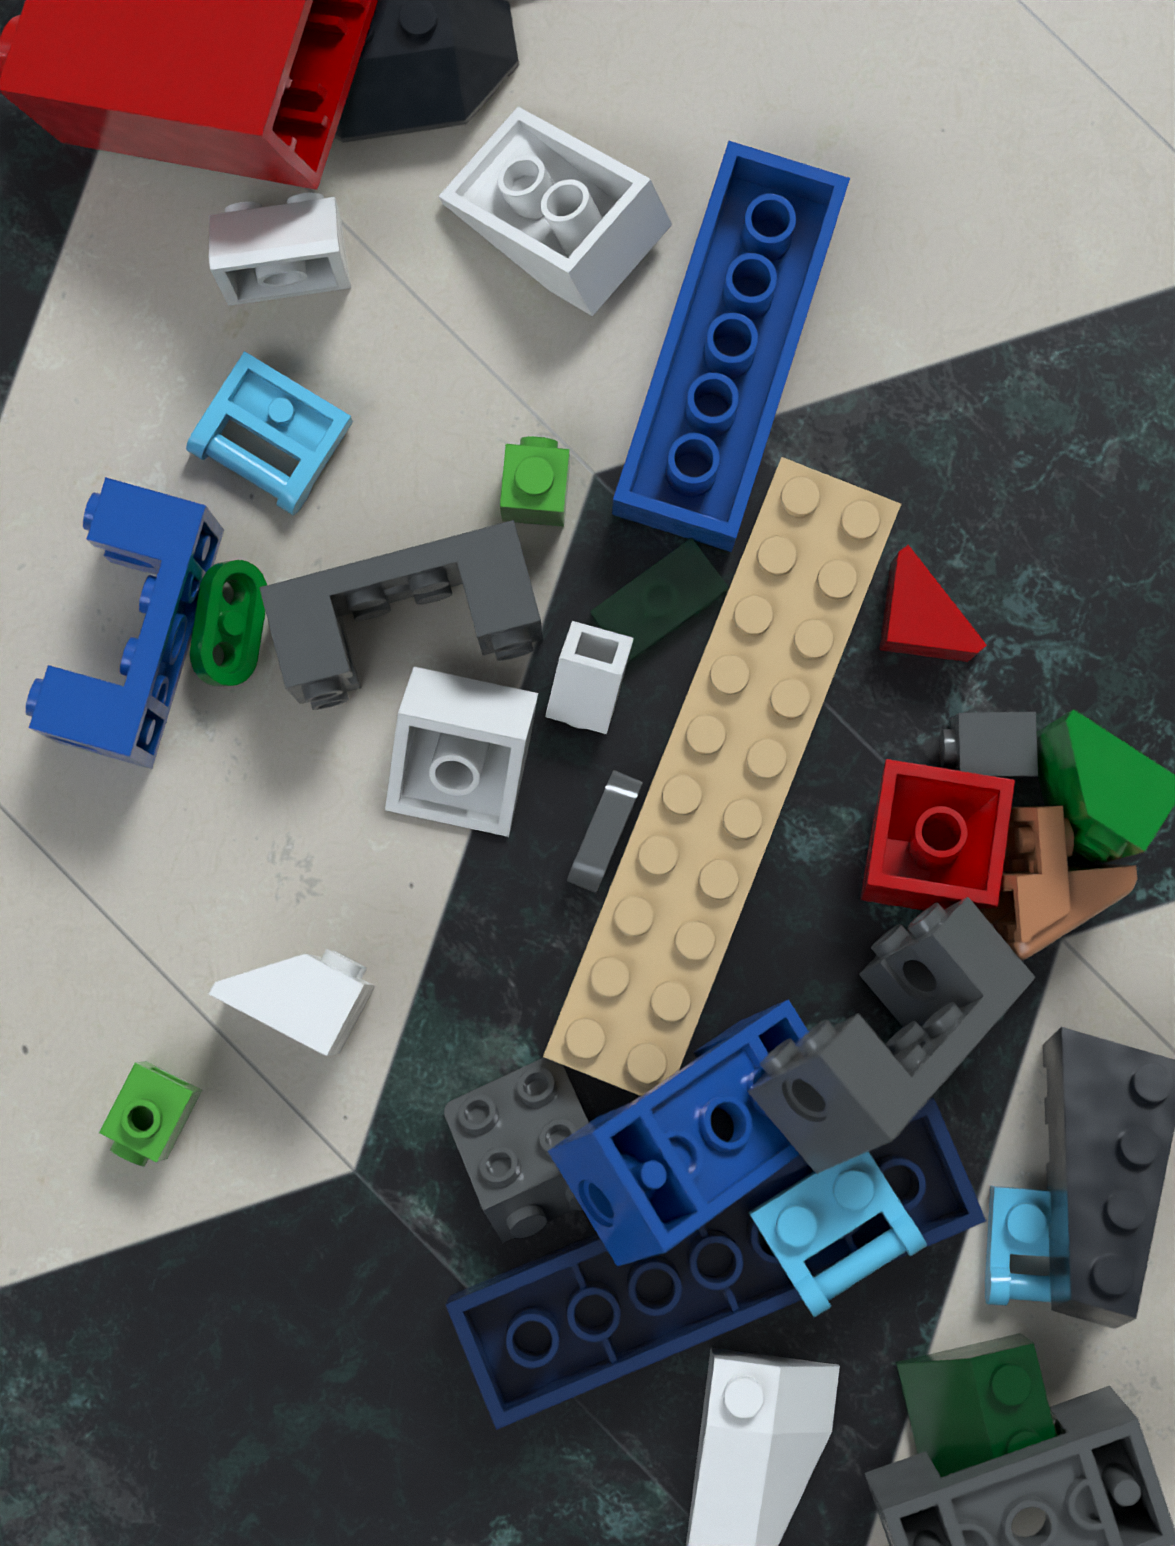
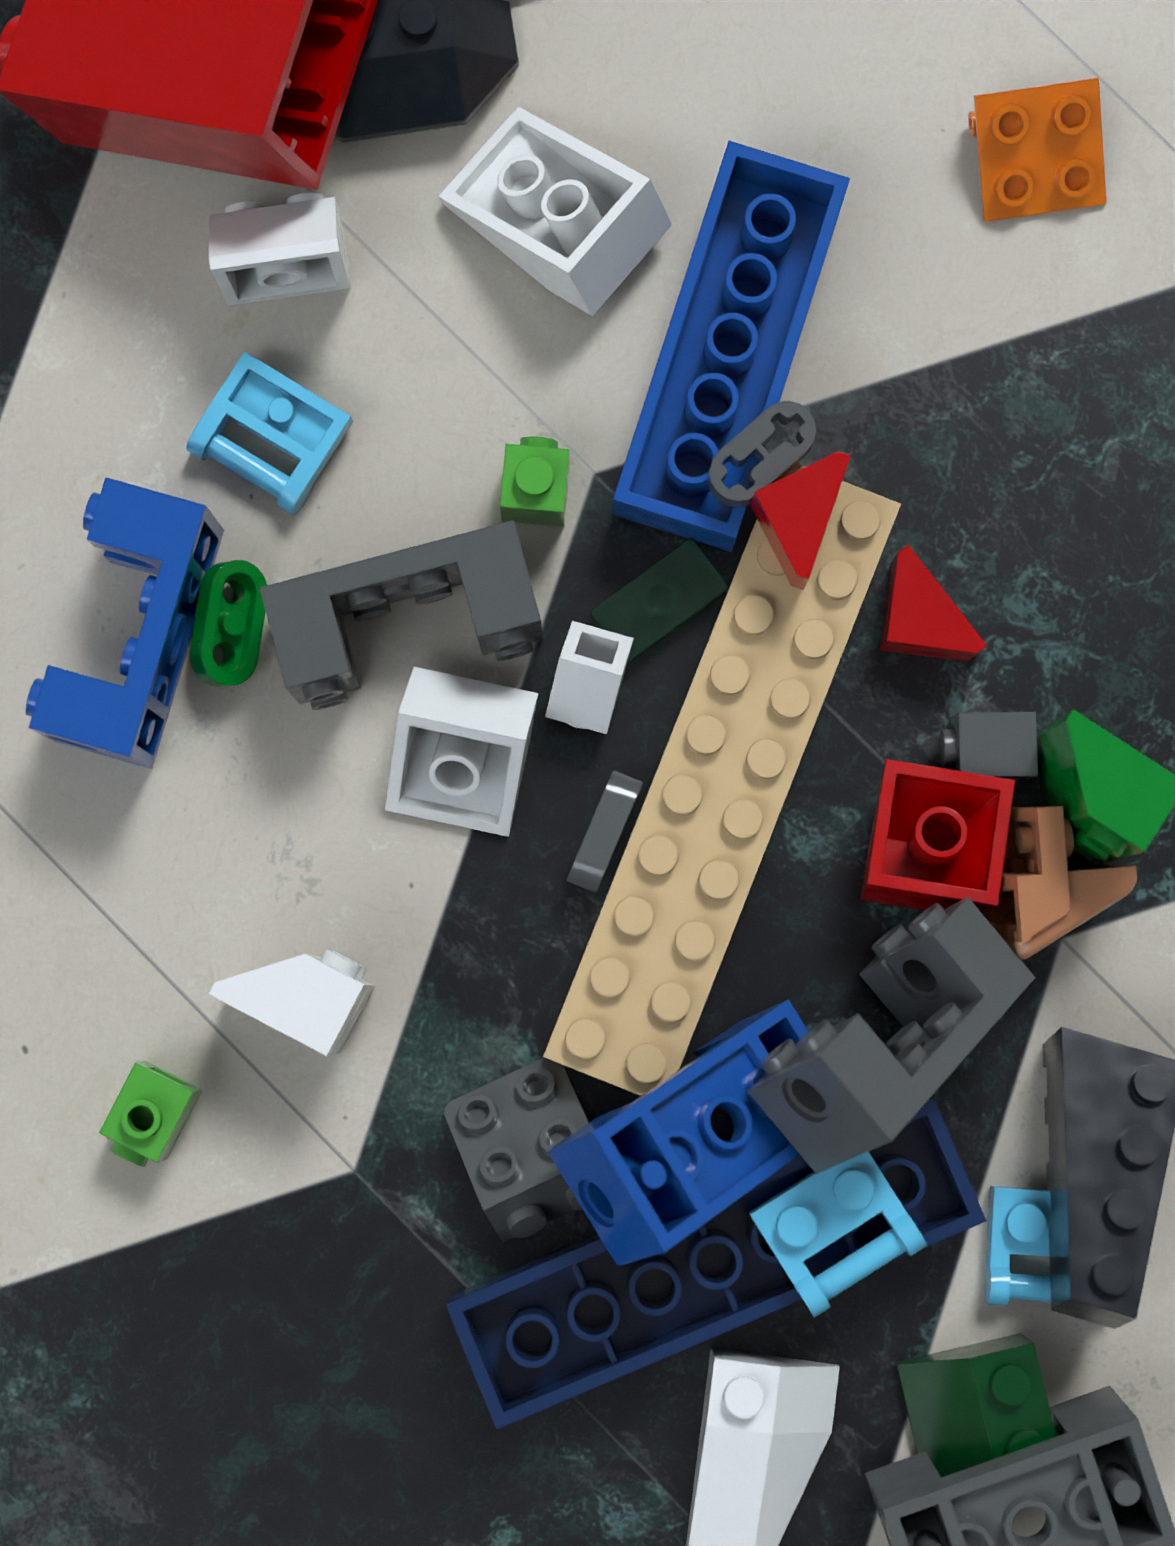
(751, 443): none -> dark grey beam
(797, 514): none -> red slope
(1039, 149): none -> orange hinge

